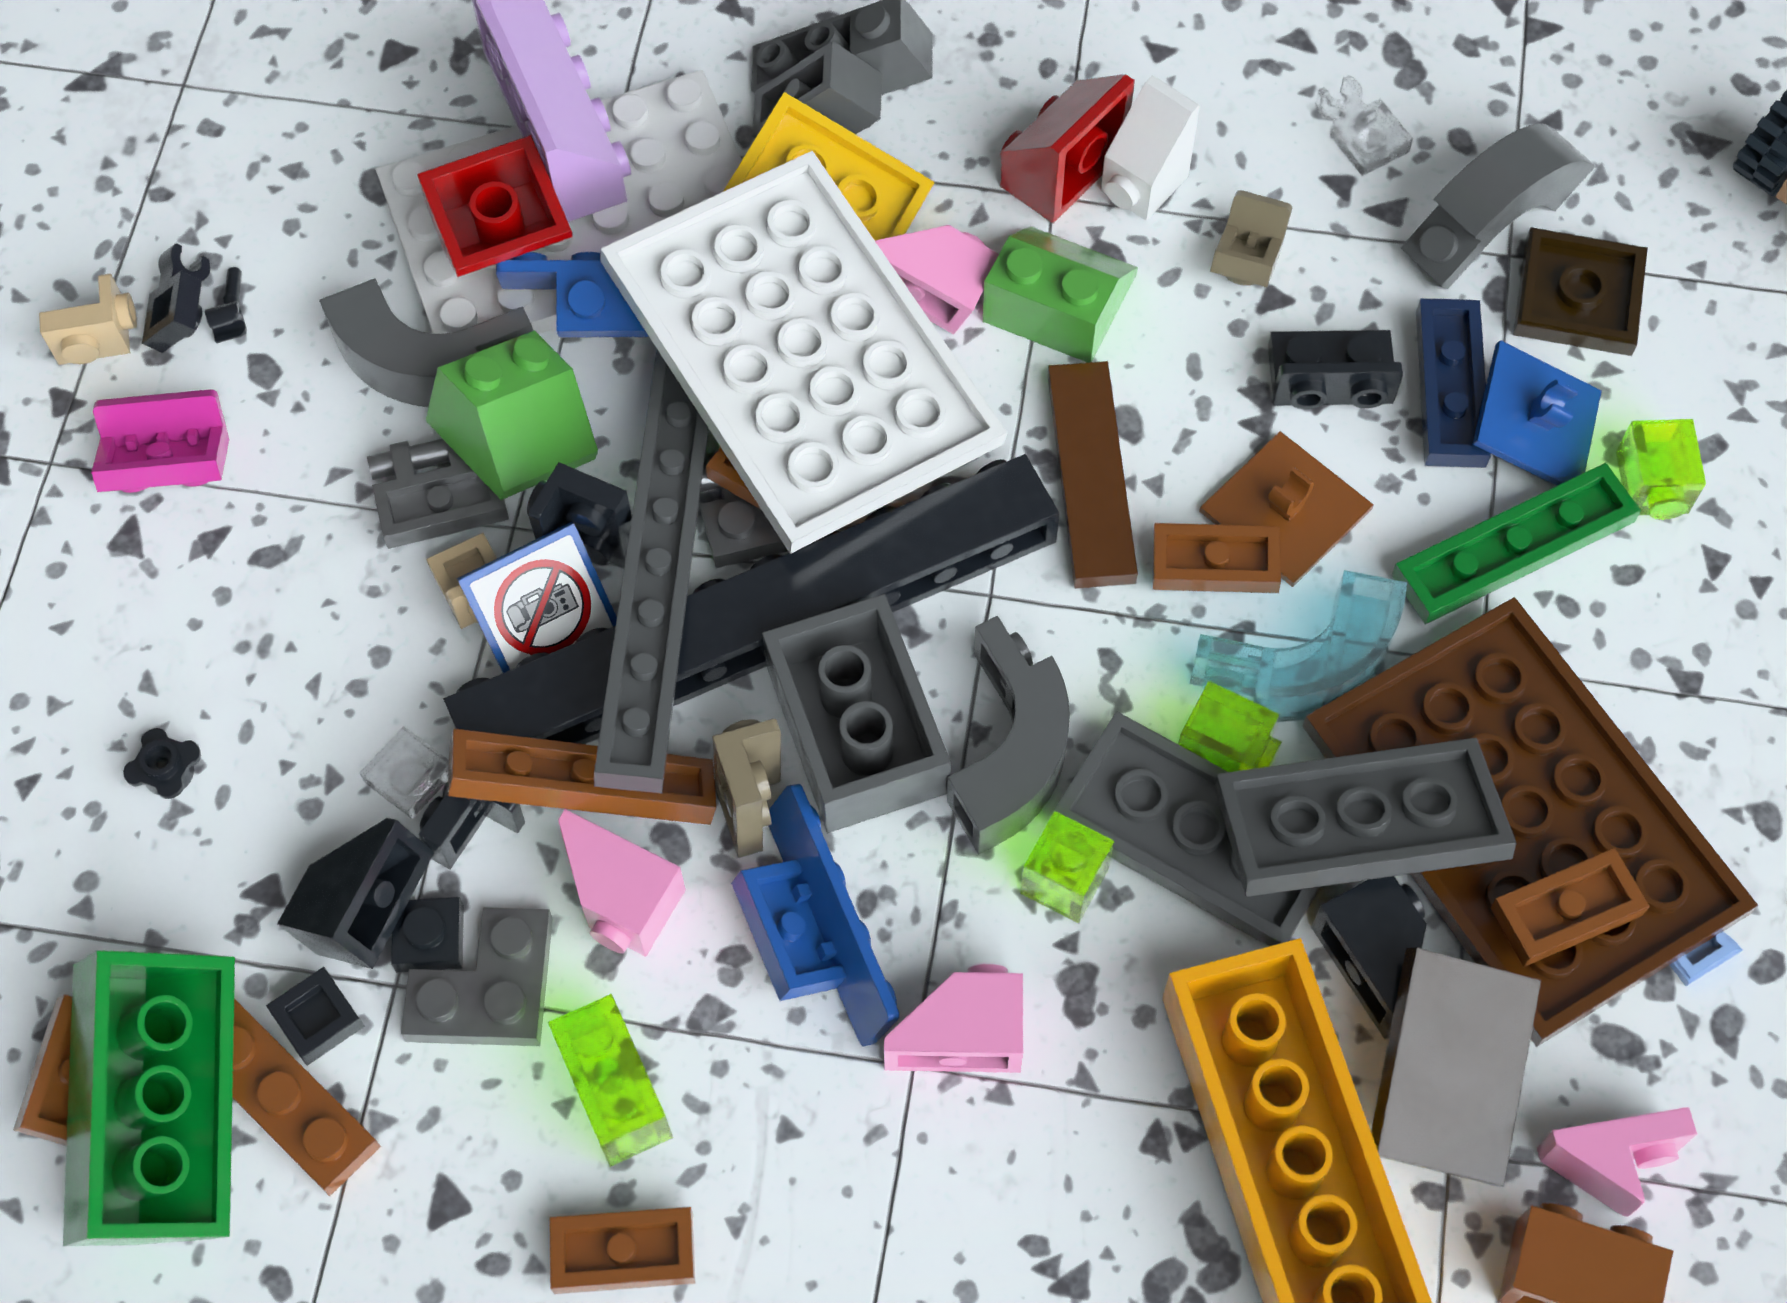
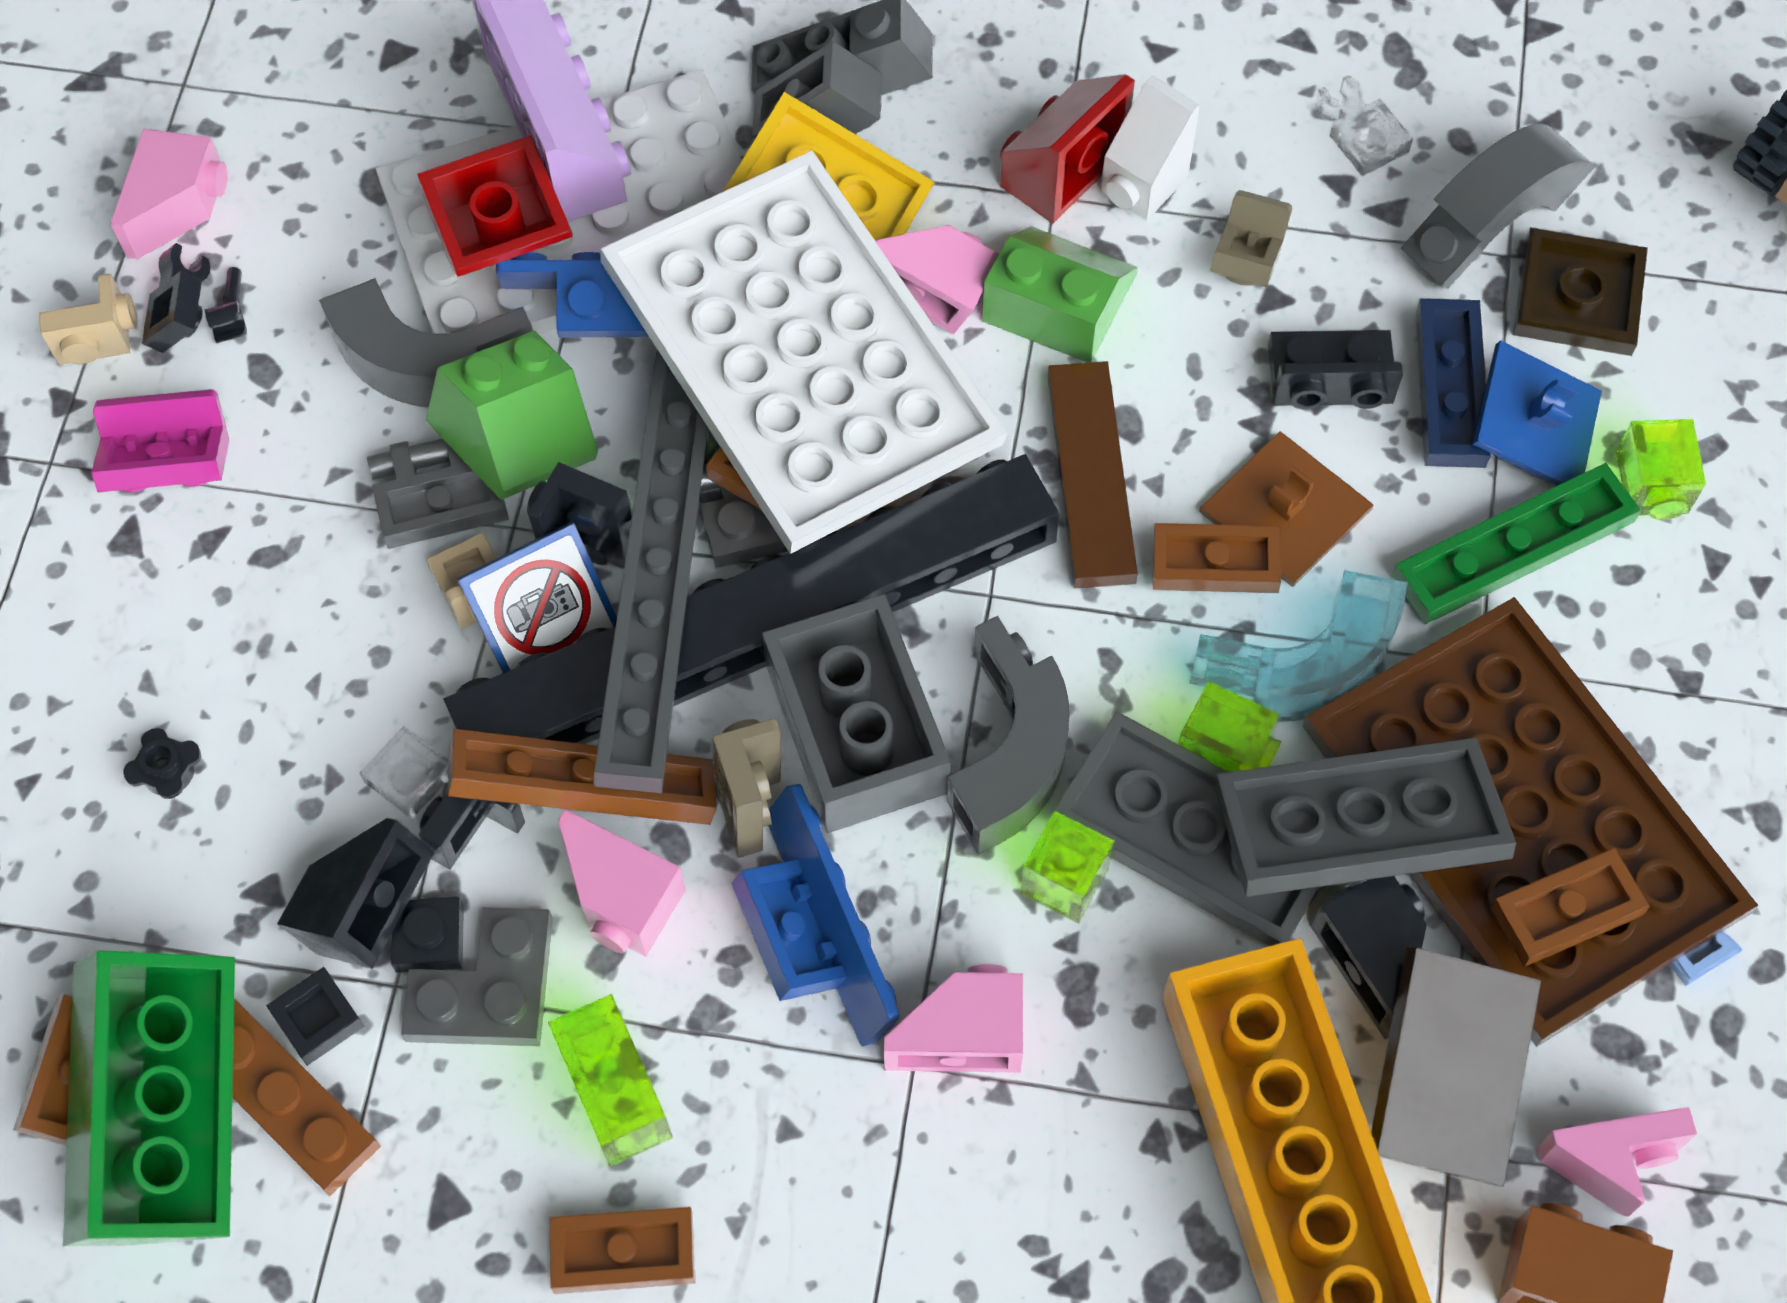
(167, 190): none -> bright pink slope

